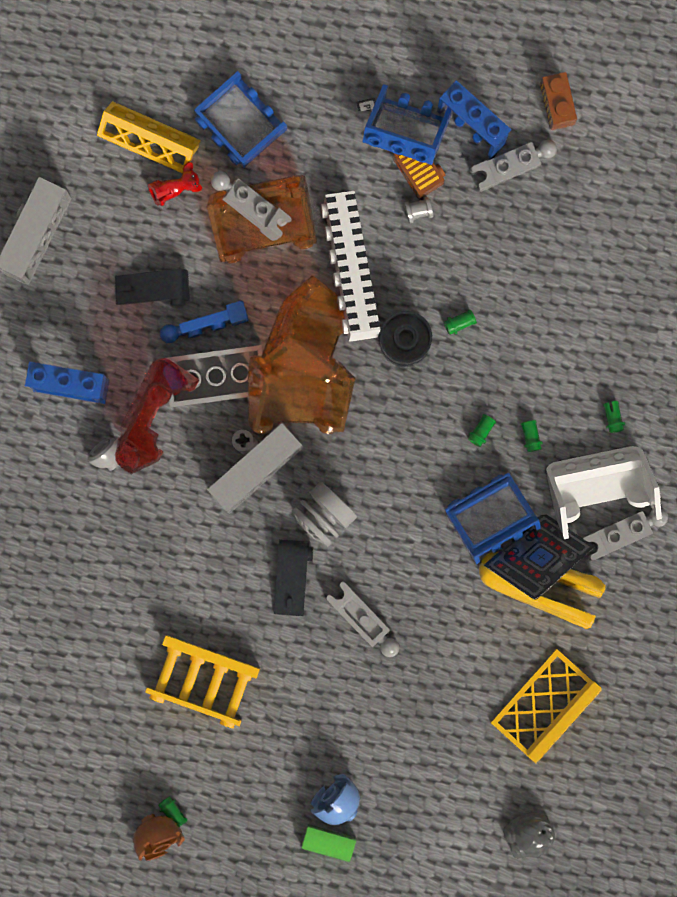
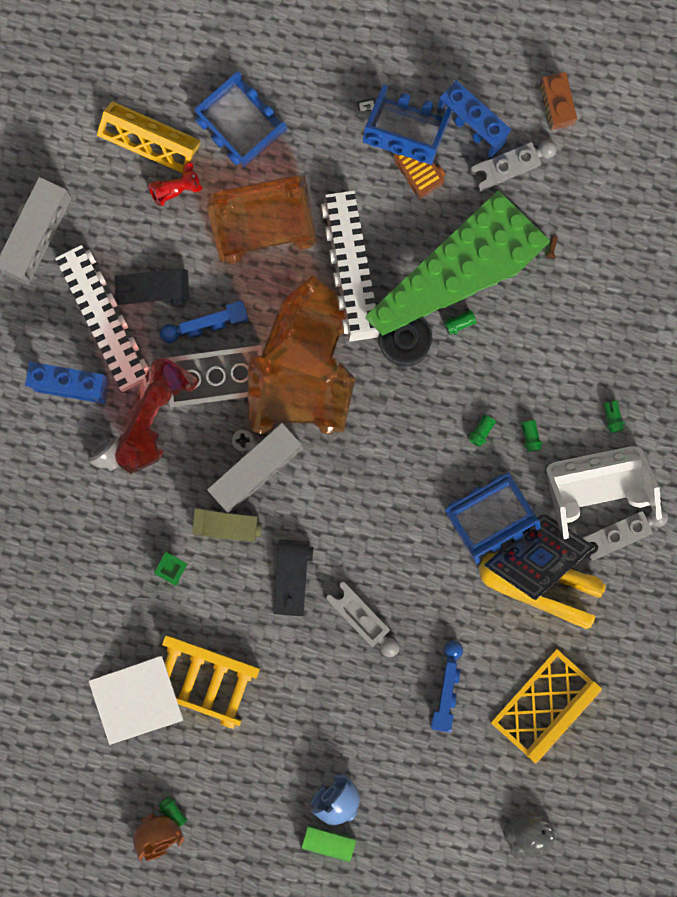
(101, 317): none -> white brick
(135, 700): none -> white sticker
(170, 569): none -> green panel
(226, 526): none -> olive arch
(251, 205): light grey plate -> none
(324, 514): light grey wheel -> none
(418, 209): light grey bush -> none
(442, 719): none -> blue plate
(478, 255): none -> bright green wing
(550, 253): none -> reddish brown piece

